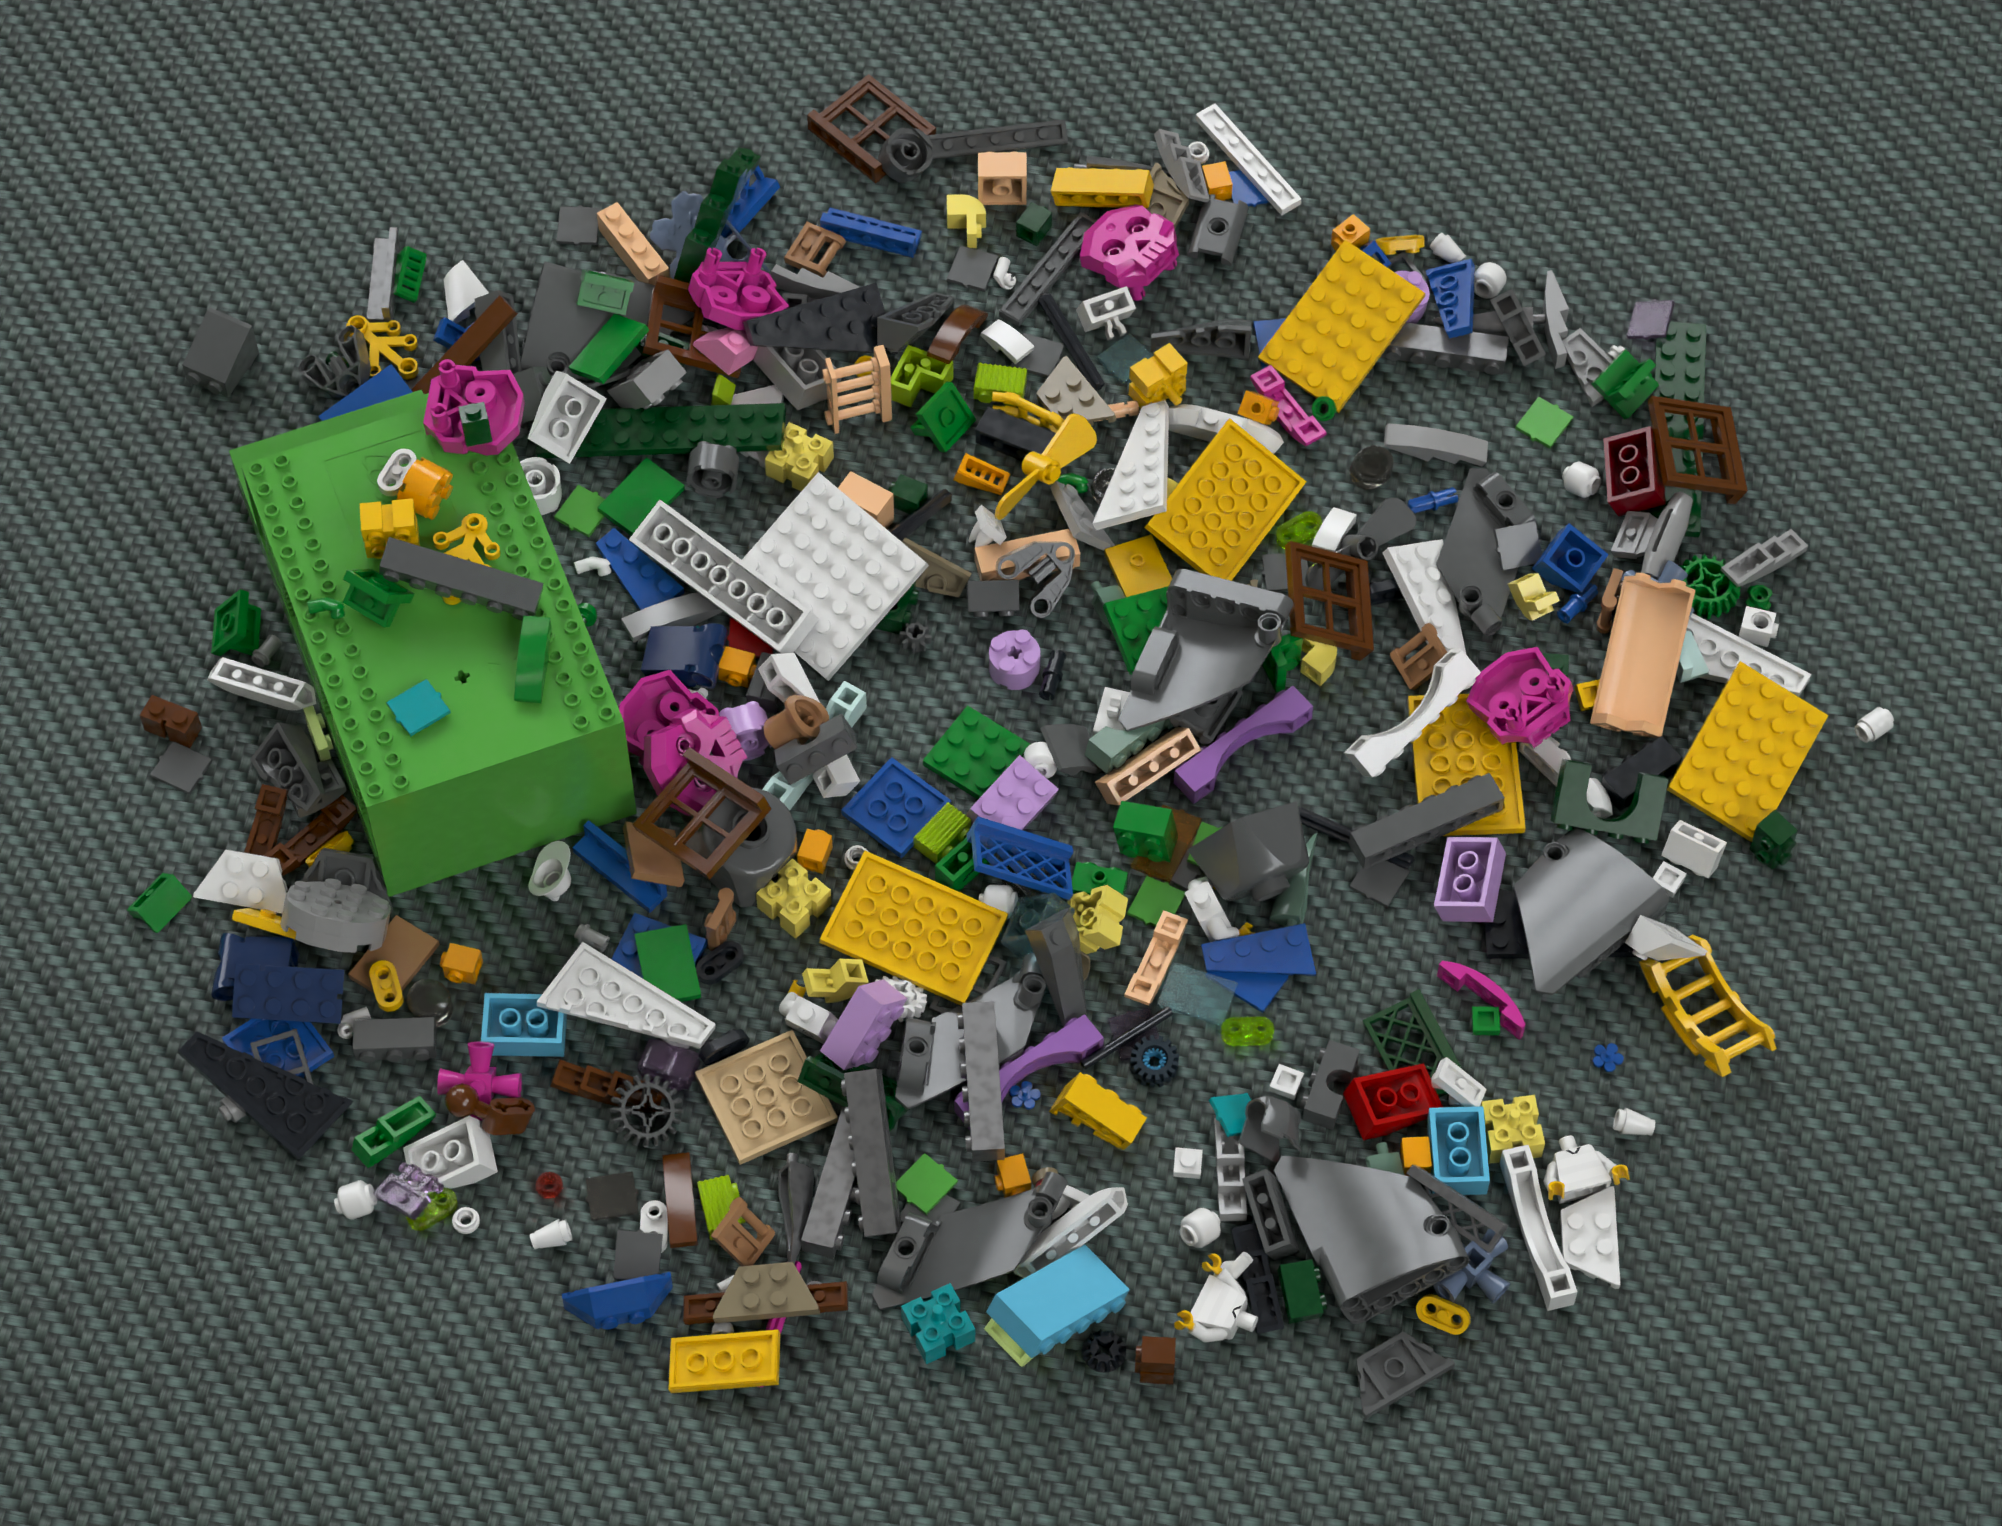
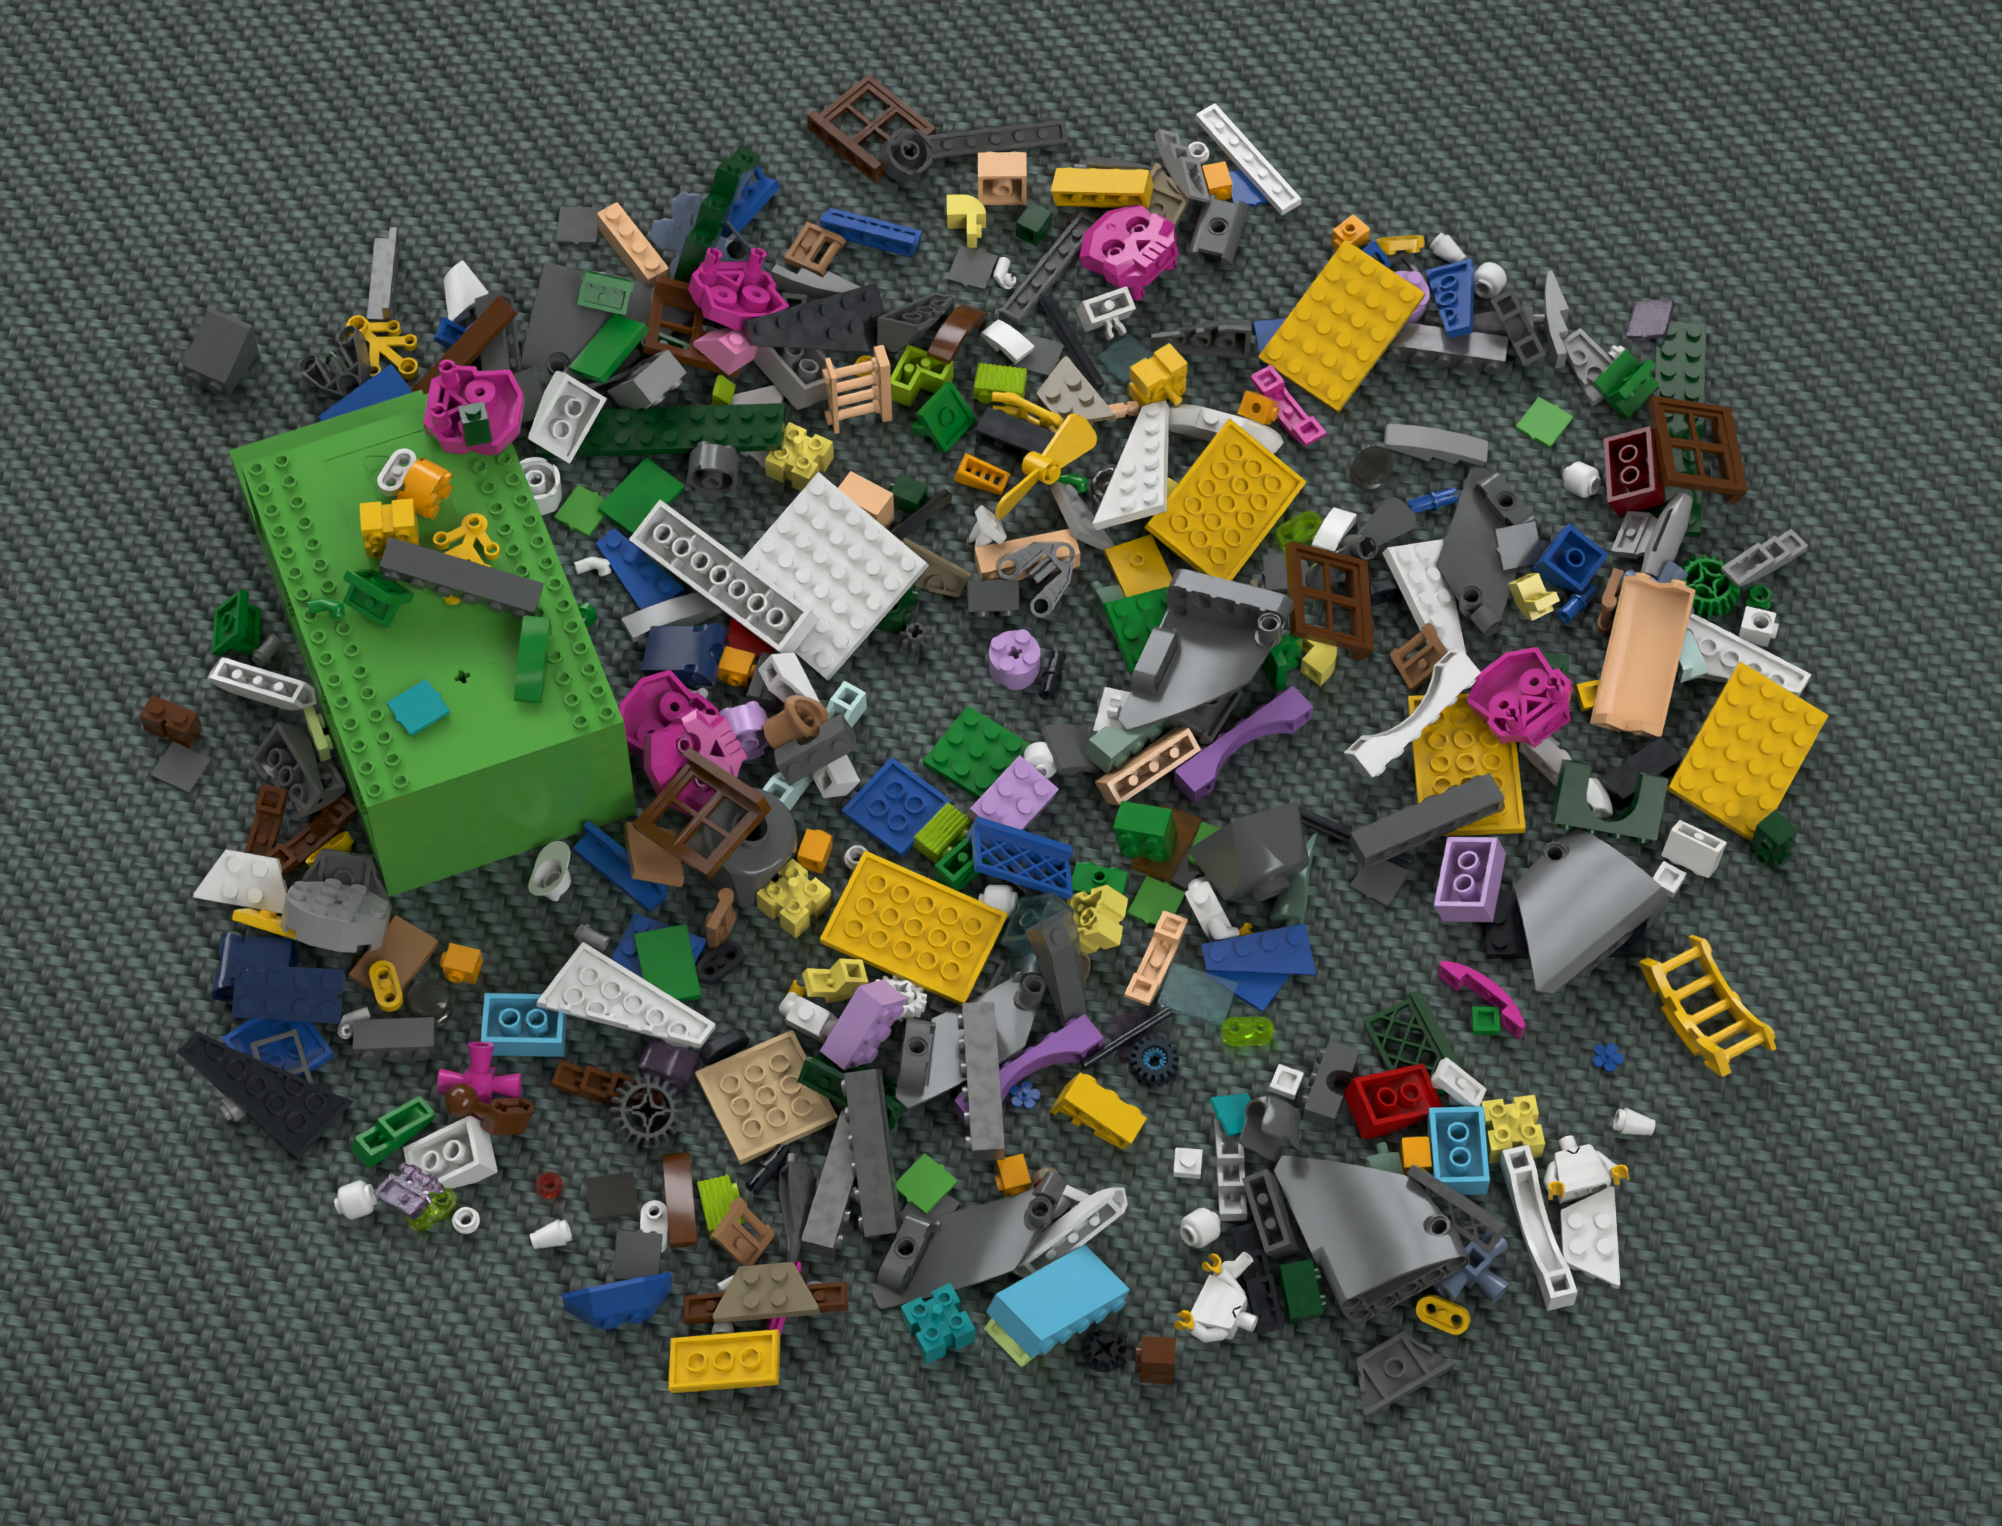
(160, 902): green panel -> none
(416, 261): green slope -> none
(767, 1169): none -> black pin
(1317, 405): green plate -> none
(1661, 941): white slope -> none
(1874, 725): white brick -> none

